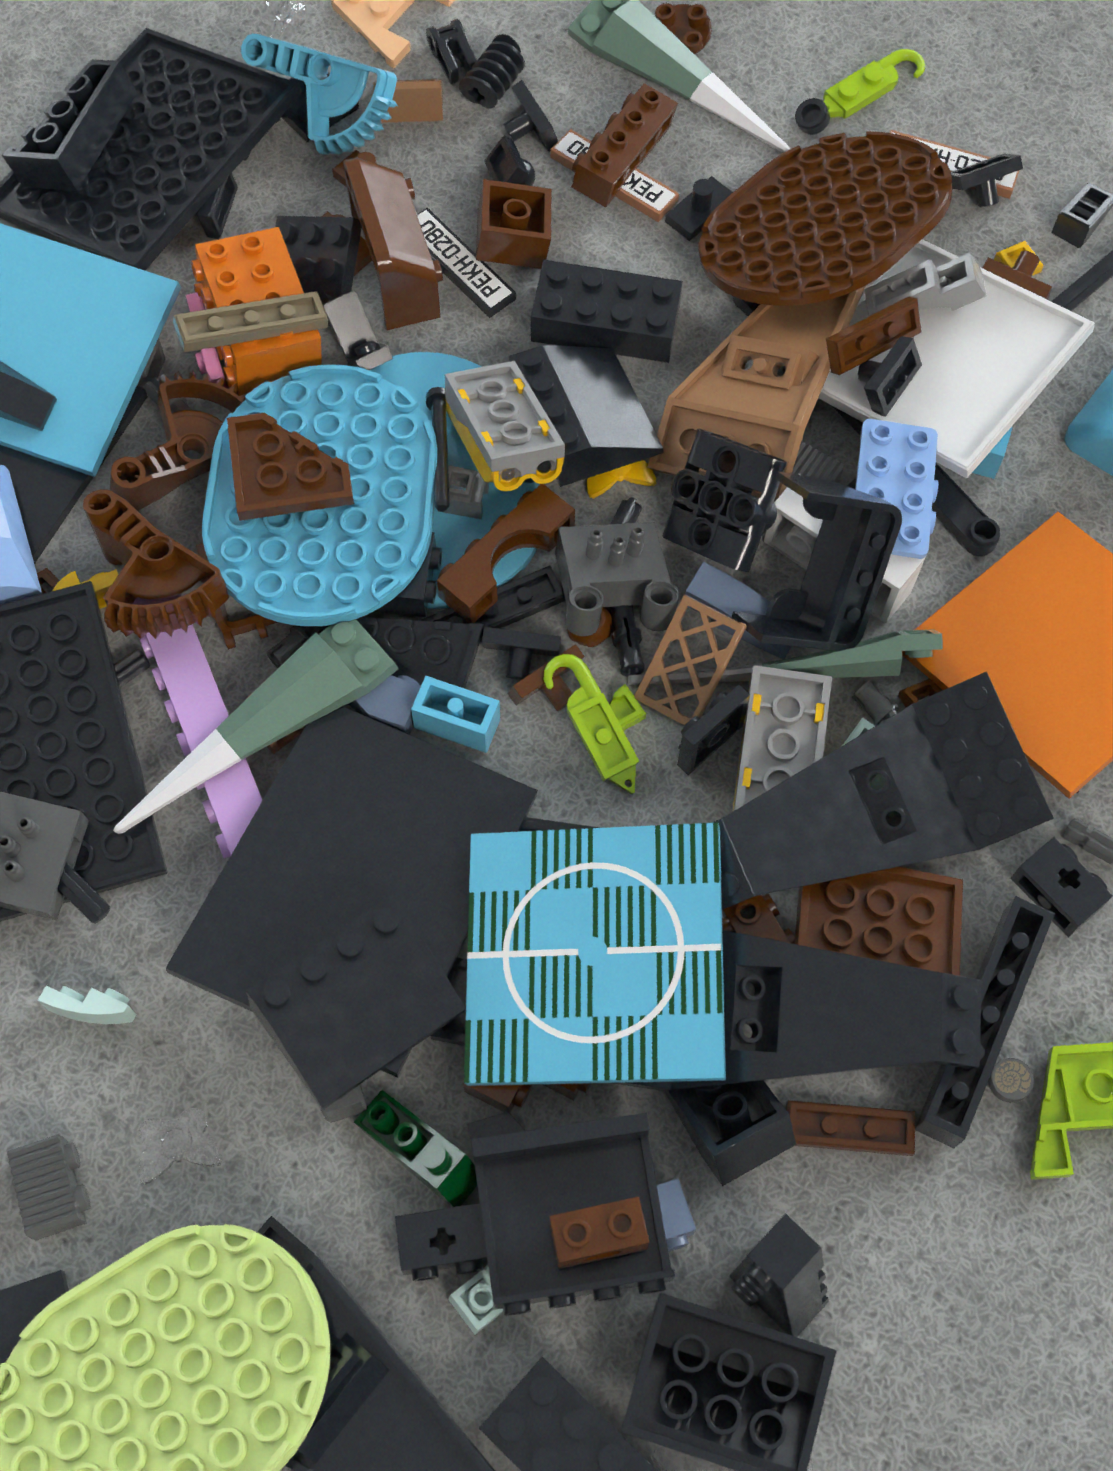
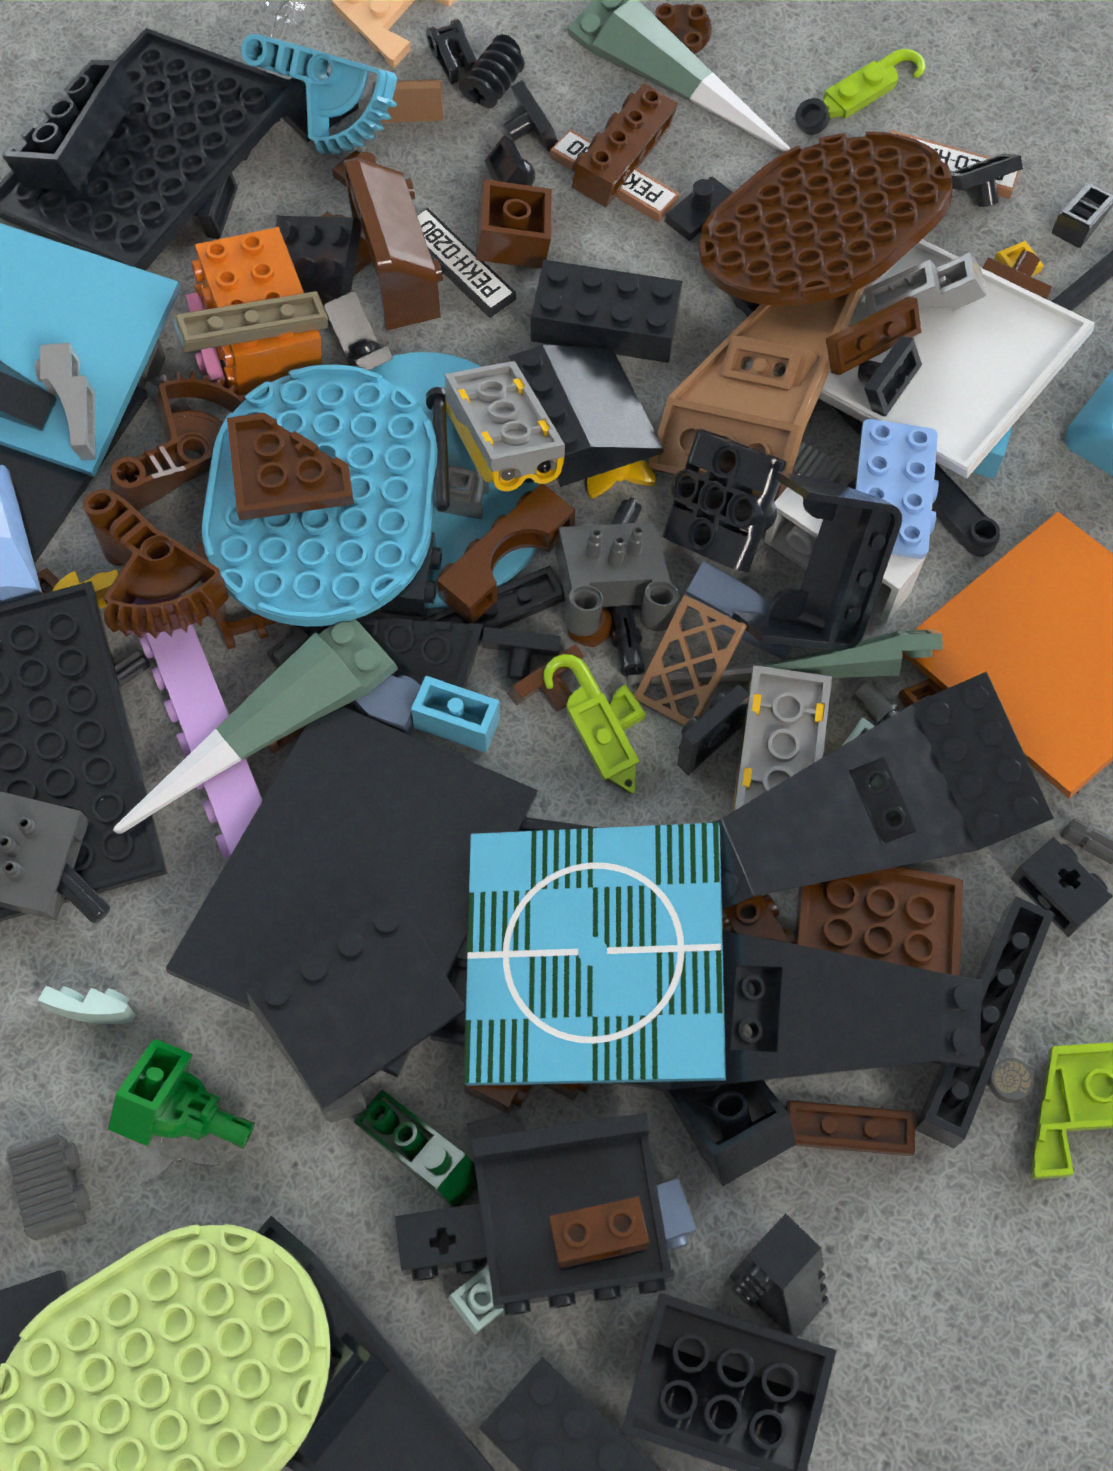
(60, 374): none -> light grey slope
(171, 1103): none -> green brick

